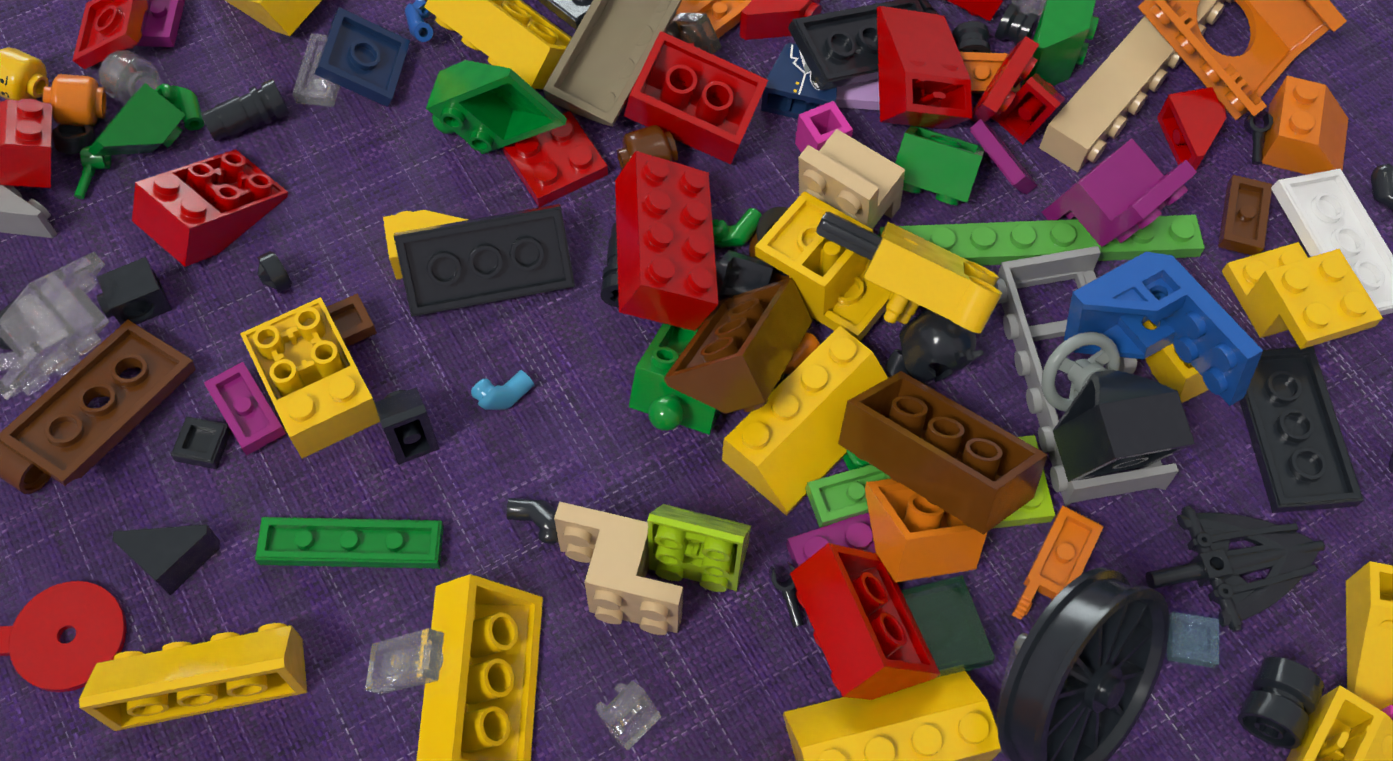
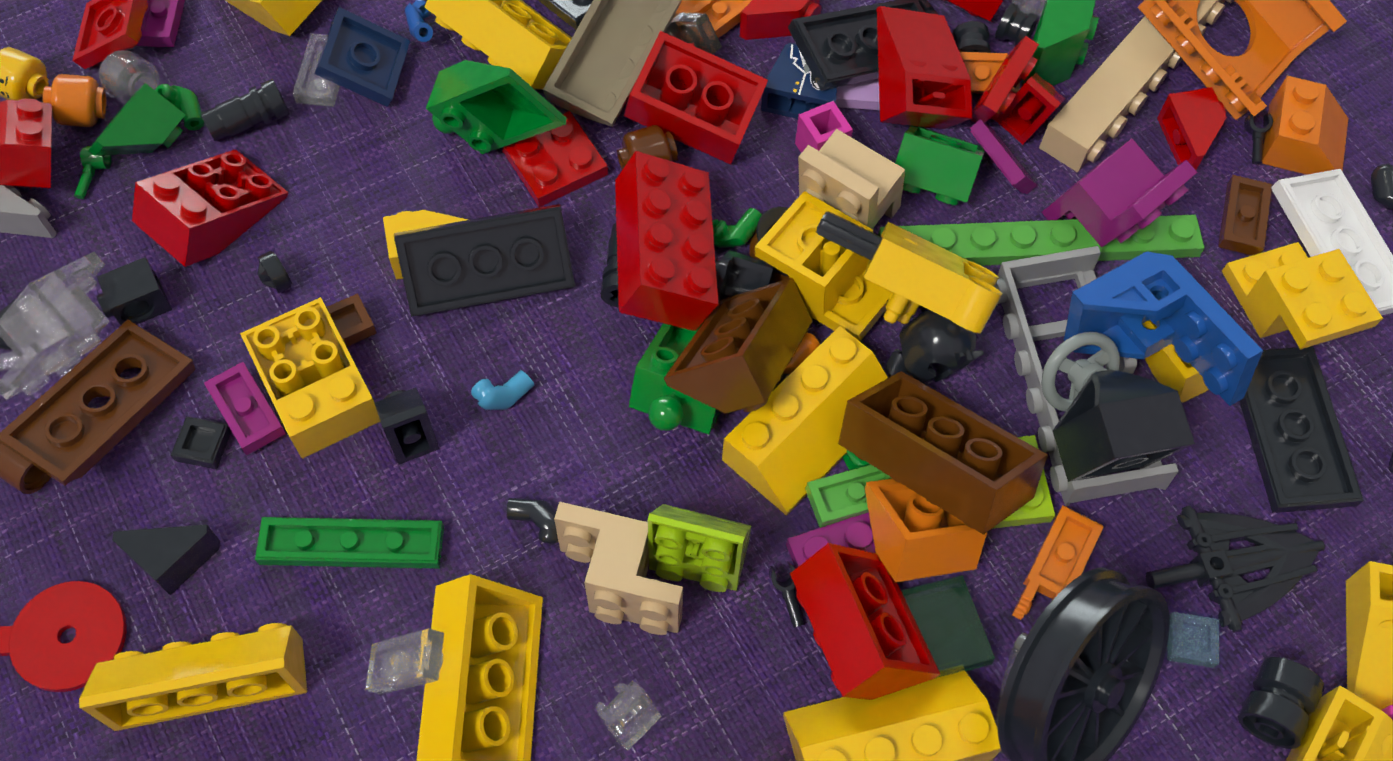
(73, 138): black tile -> none

